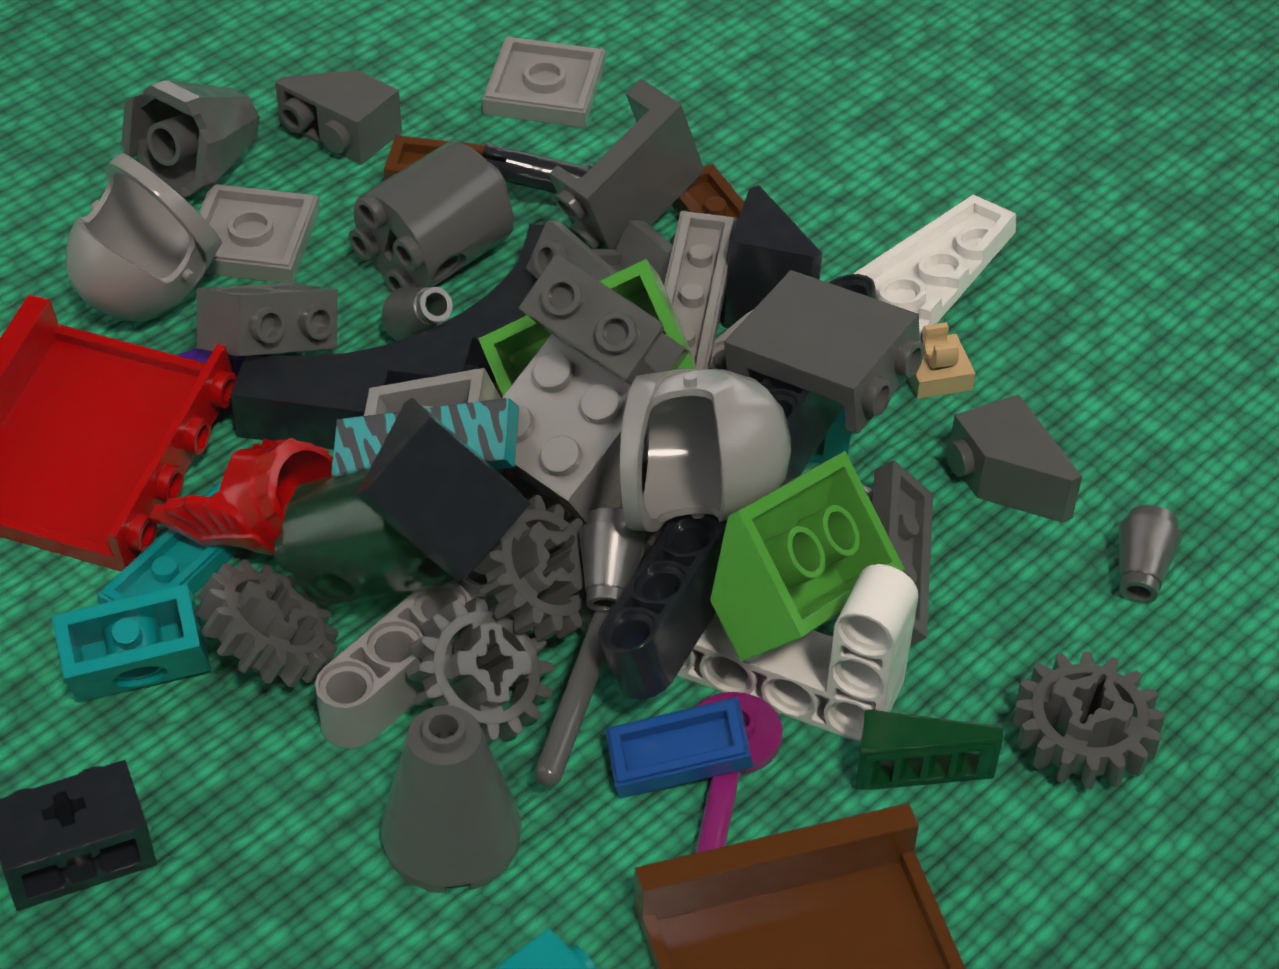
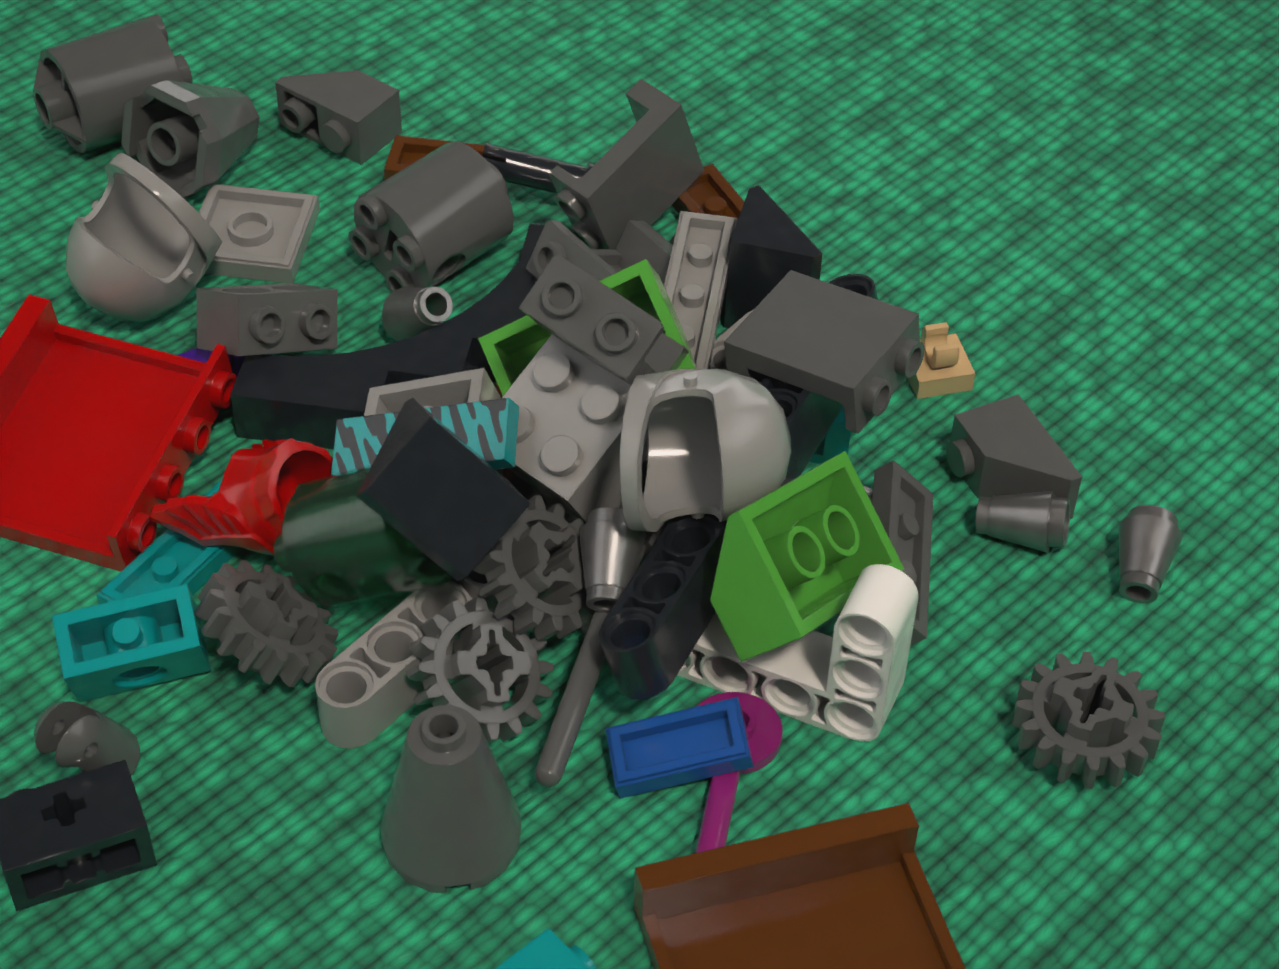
(84, 737): none -> dark grey piece
(89, 79): none -> dark grey cylinder
(544, 82): light grey tile -> none
(924, 751): dark green slope -> none
(941, 259): white wing -> none
(1025, 519): none -> flat silver cone

